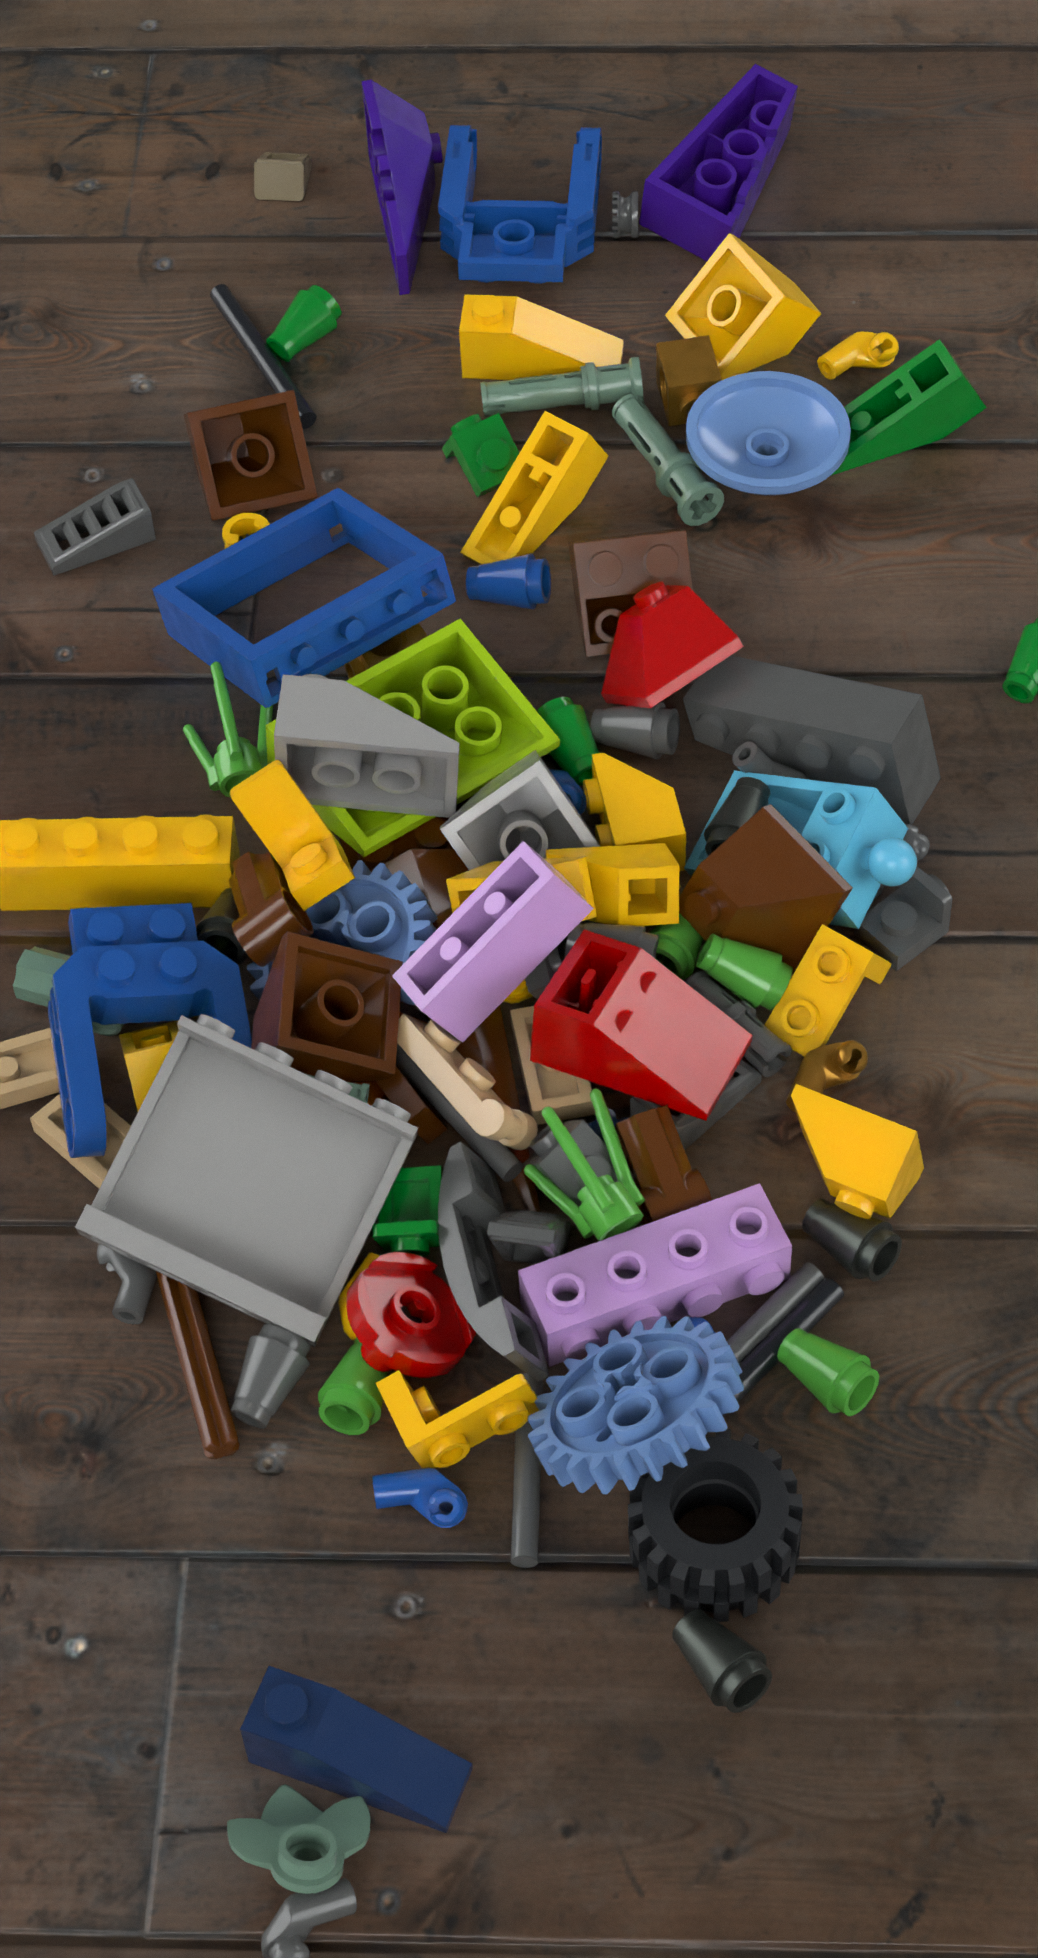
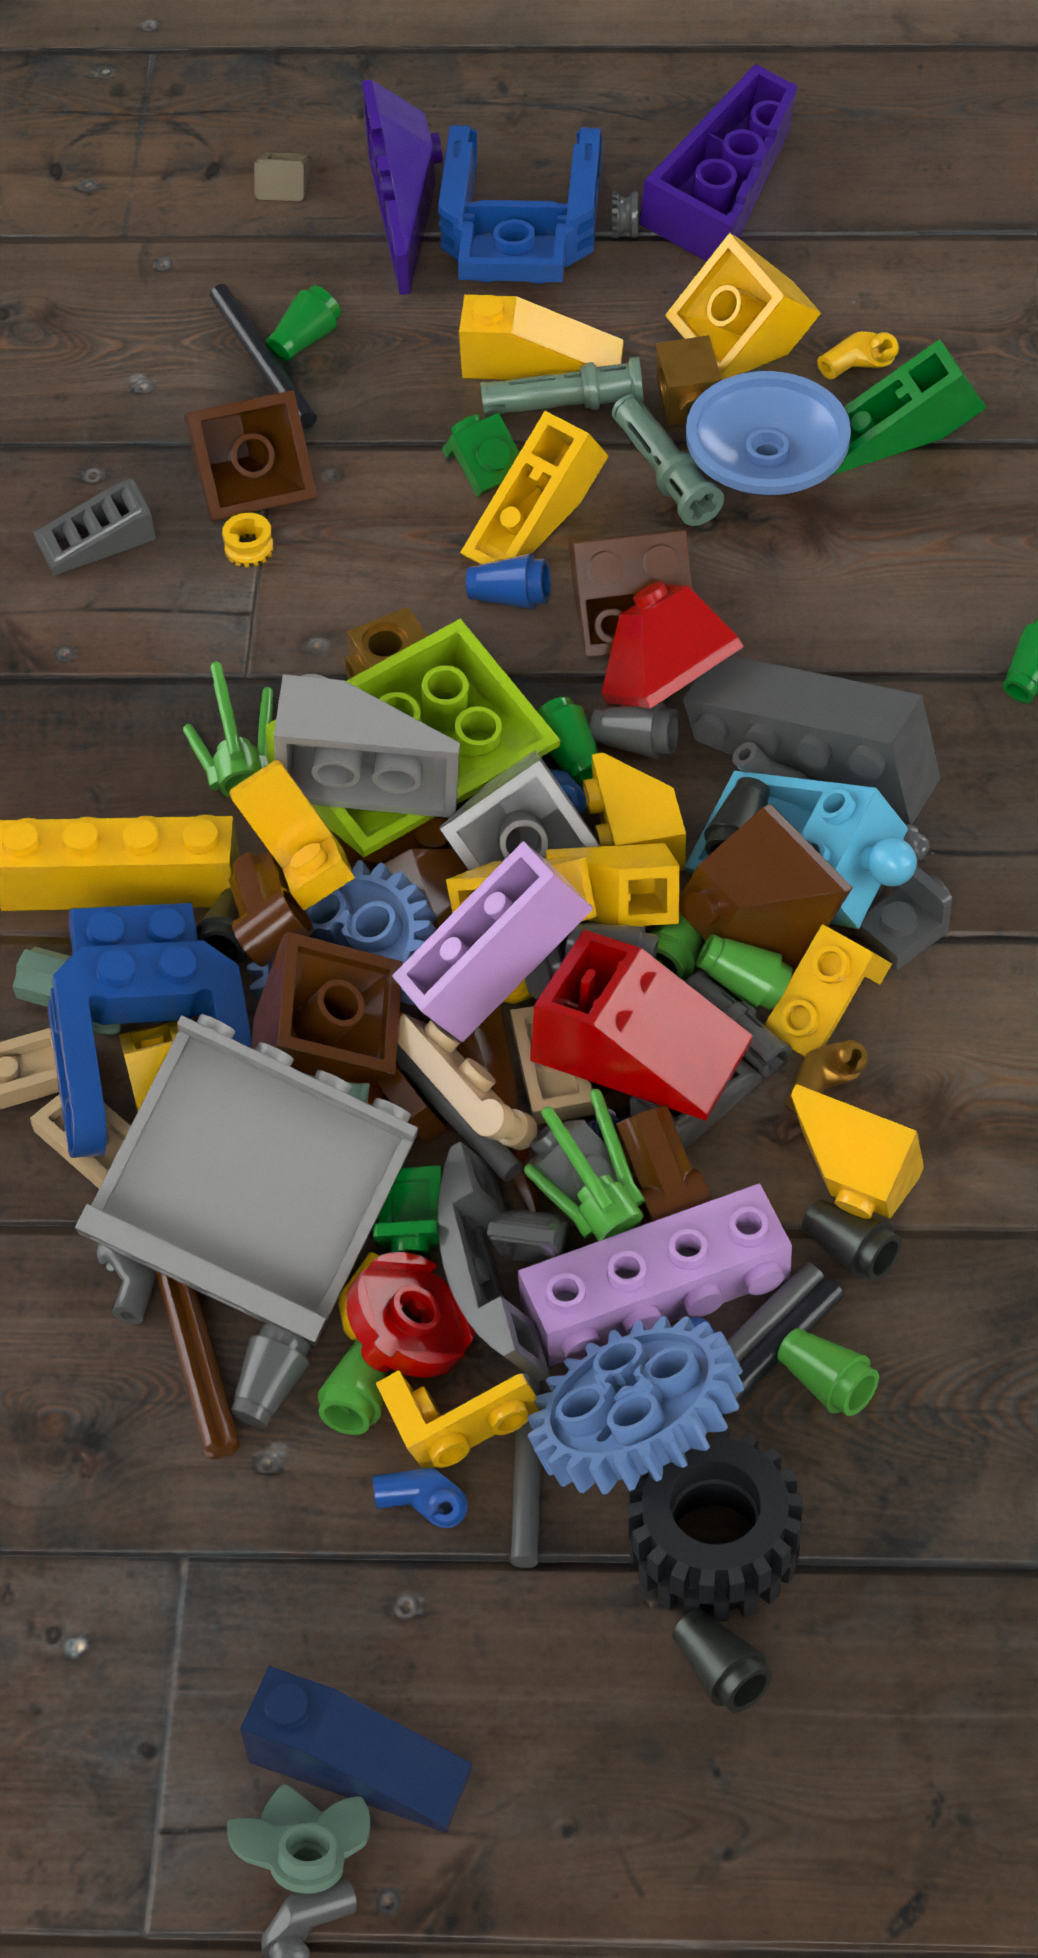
(330, 633): blue window -> none

